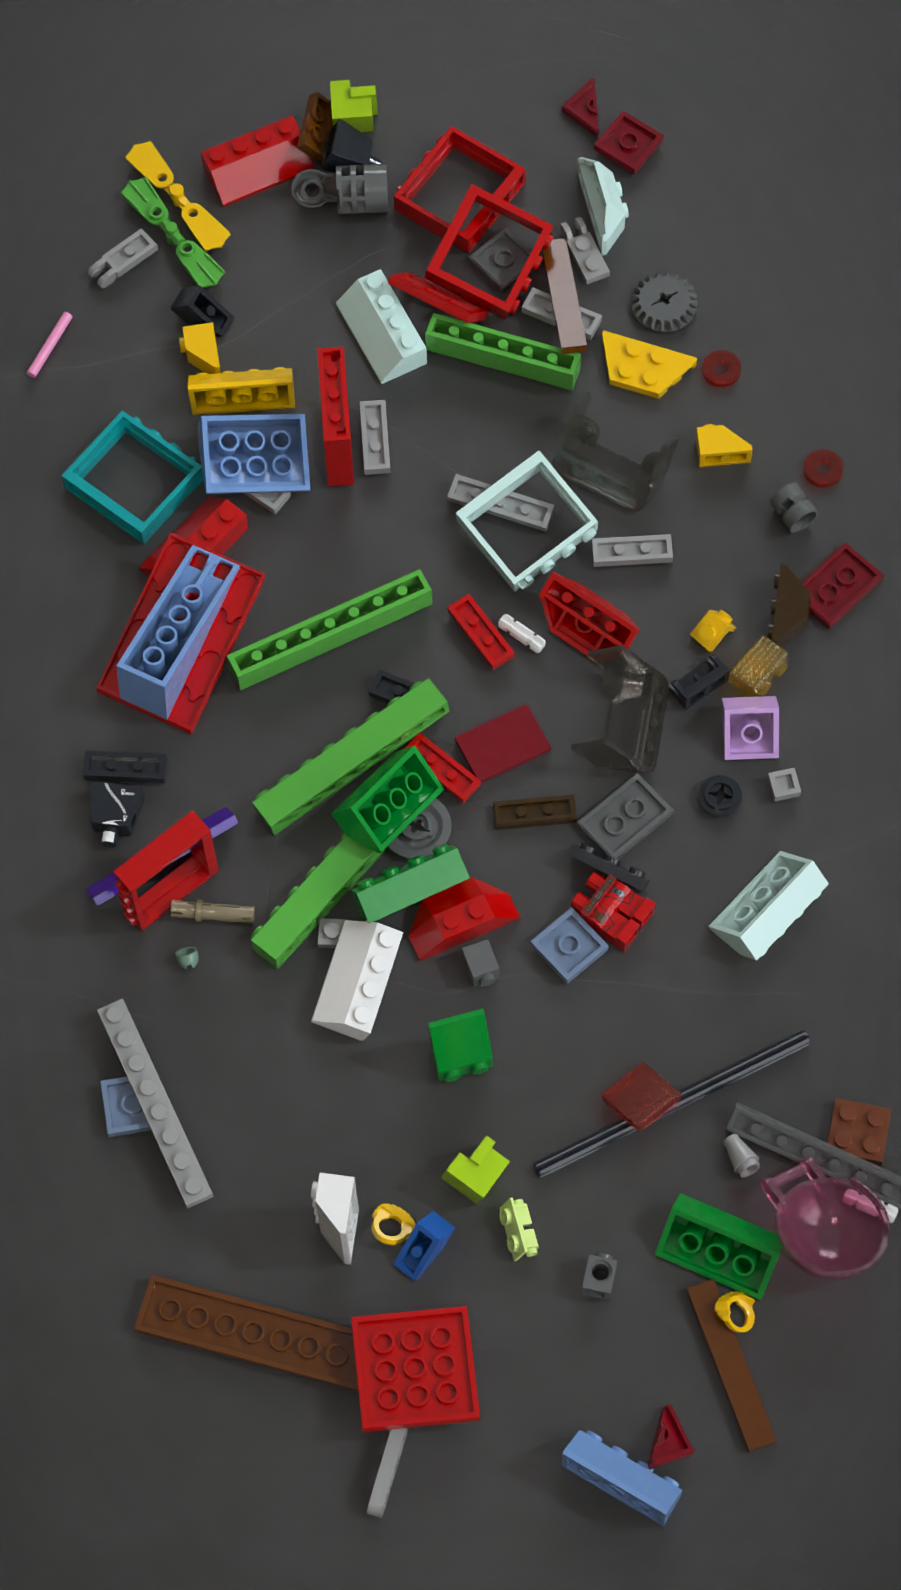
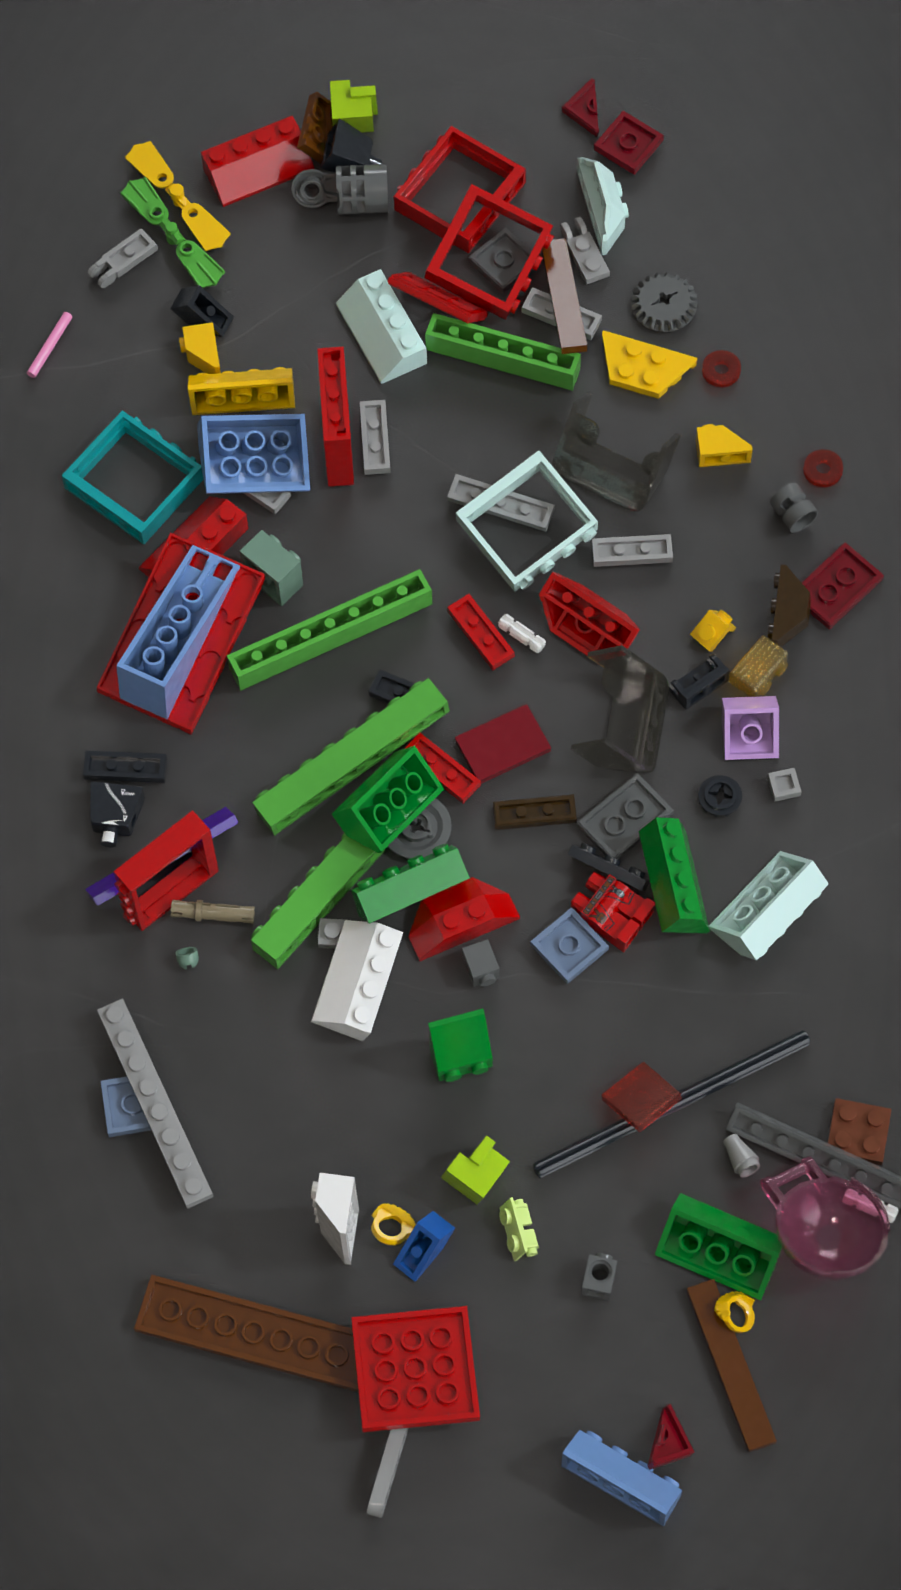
(280, 566): none -> sand green brick
(673, 877): none -> green slope

